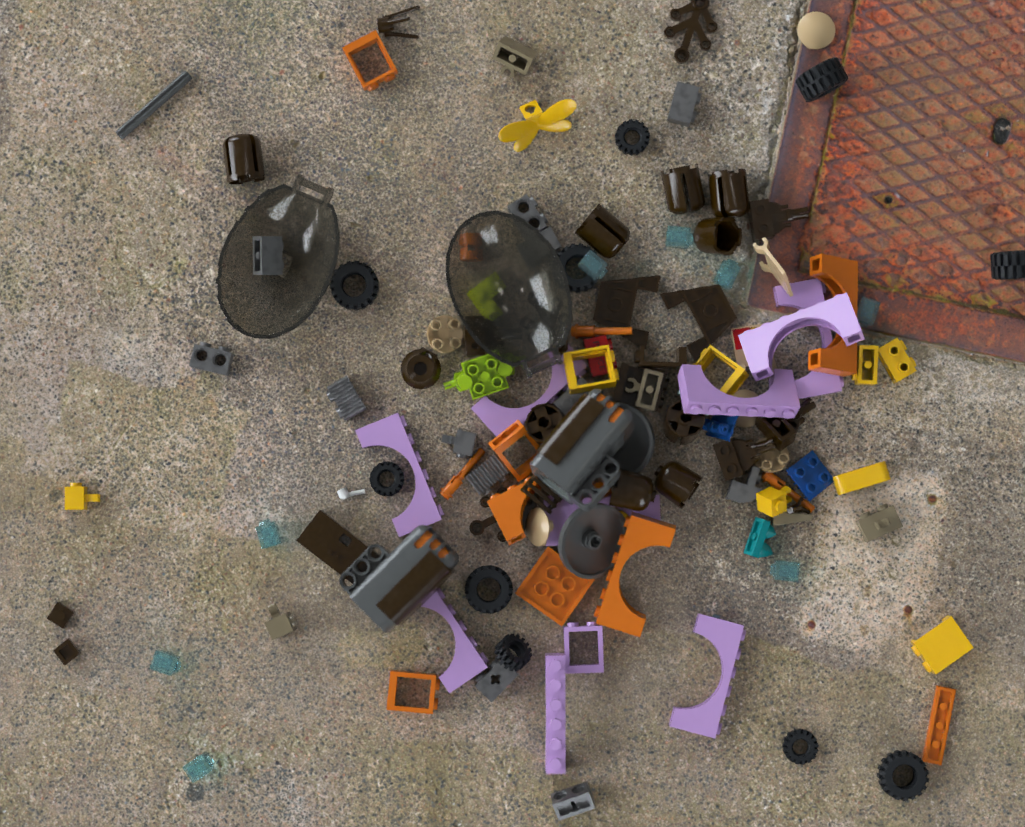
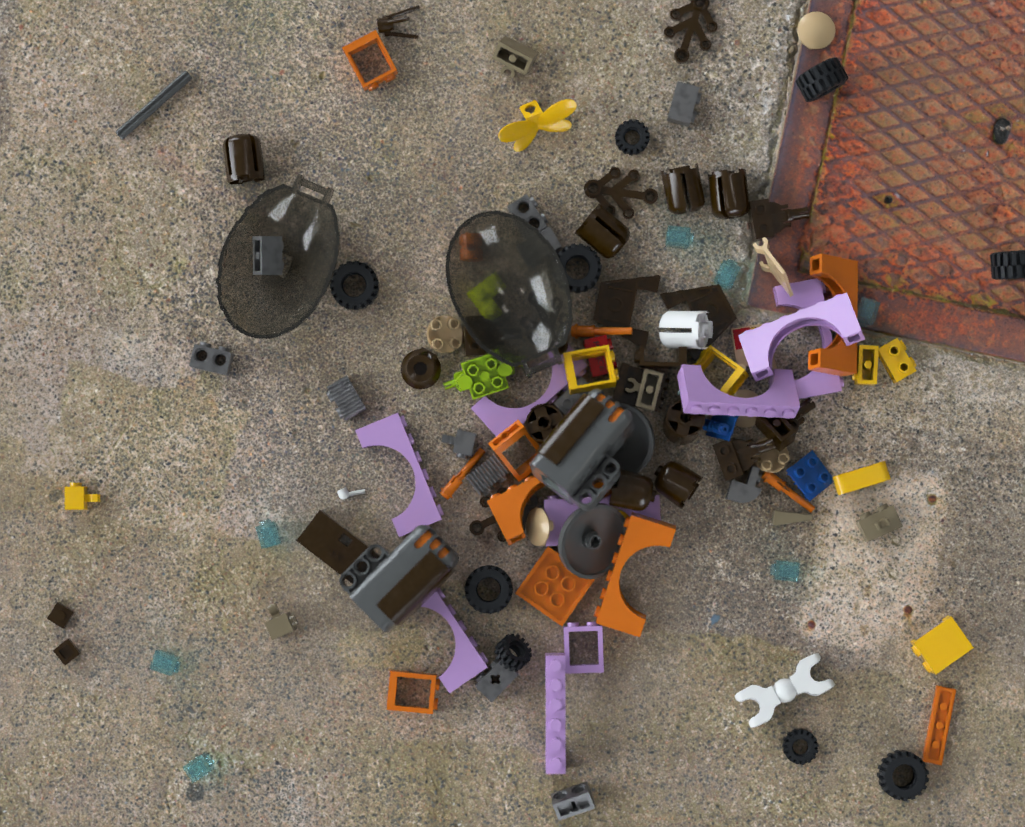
(375, 479): black tyre -> none
(552, 503): dark brown tile -> none
(593, 265): clear light blue brick -> none
(618, 192): none -> dark brown plant
(697, 320): none -> white cylinder
(705, 717): lavender arch -> none
(717, 235): dark brown cylinder -> none
(755, 544): teal tile -> none
(772, 501): yellow brick -> none
(784, 690): none -> white piece
(797, 508): dark brown bar -> none

